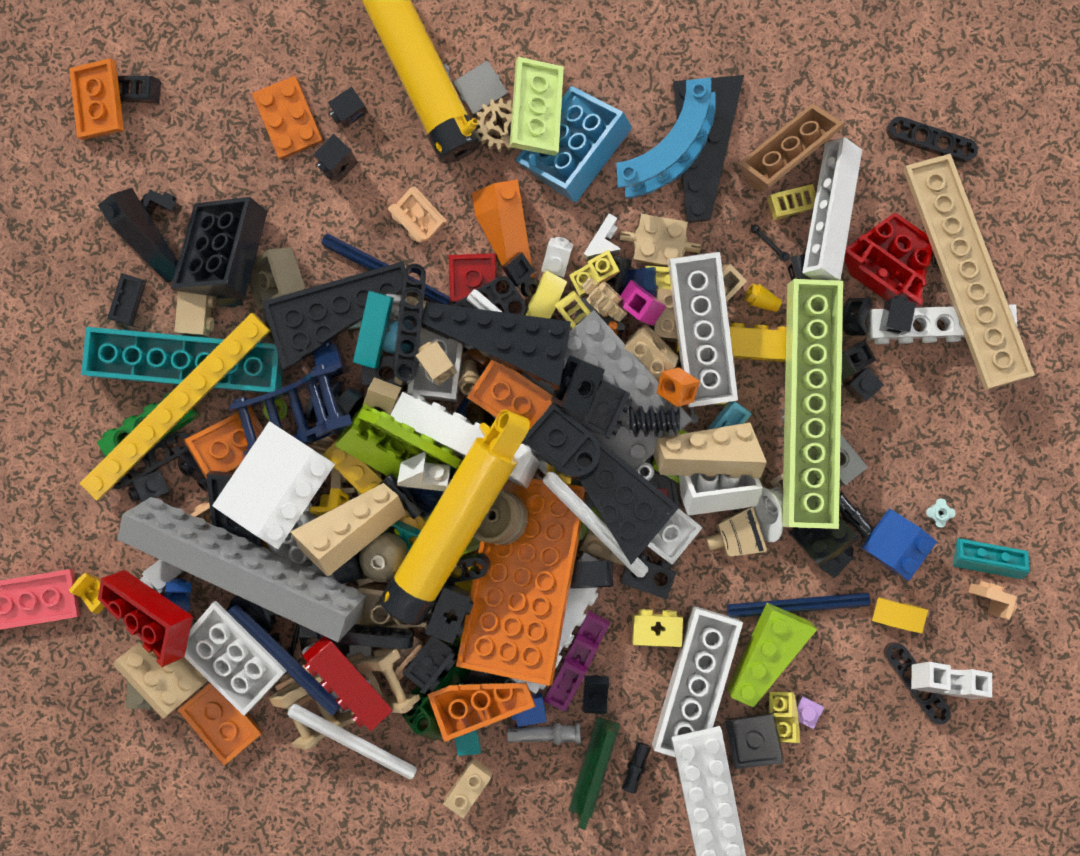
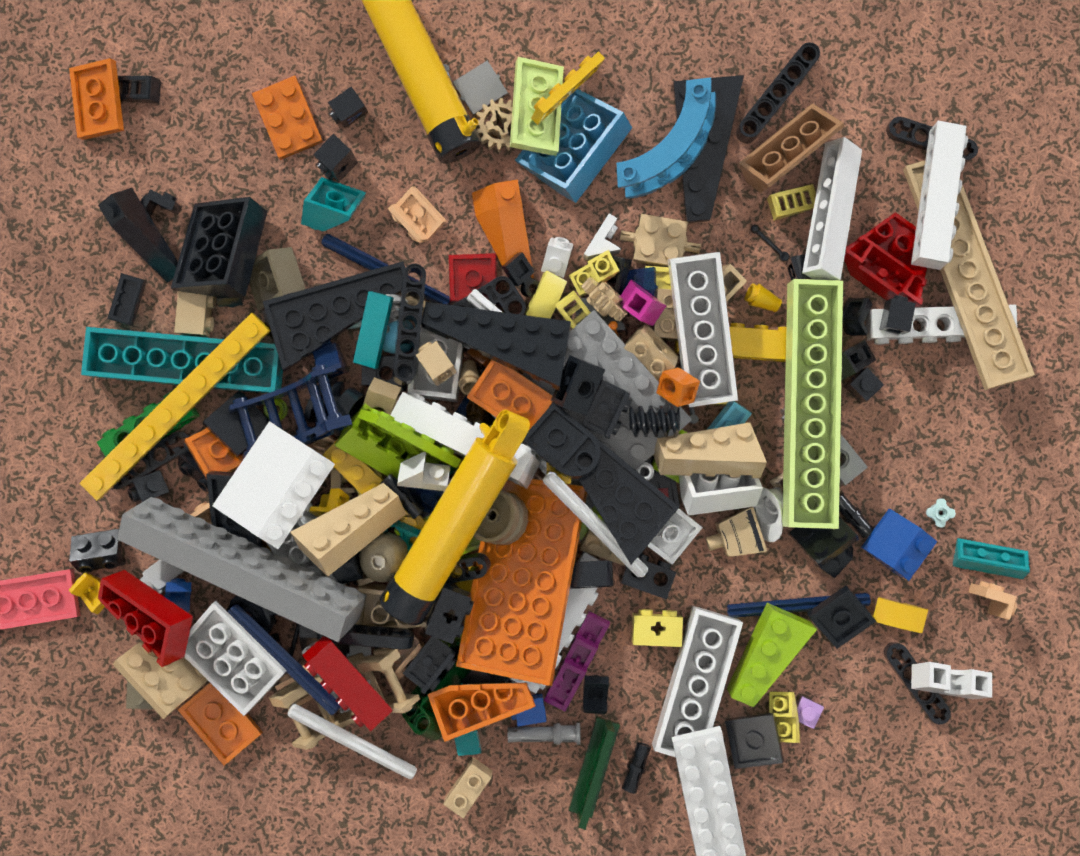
(96, 551): none -> bracket
(228, 426): none -> black tile
(330, 204): none -> teal slope
(573, 81): none -> yellow plate
(782, 83): none -> black beam
(841, 616): none -> black plate
(939, 195): none -> white brick

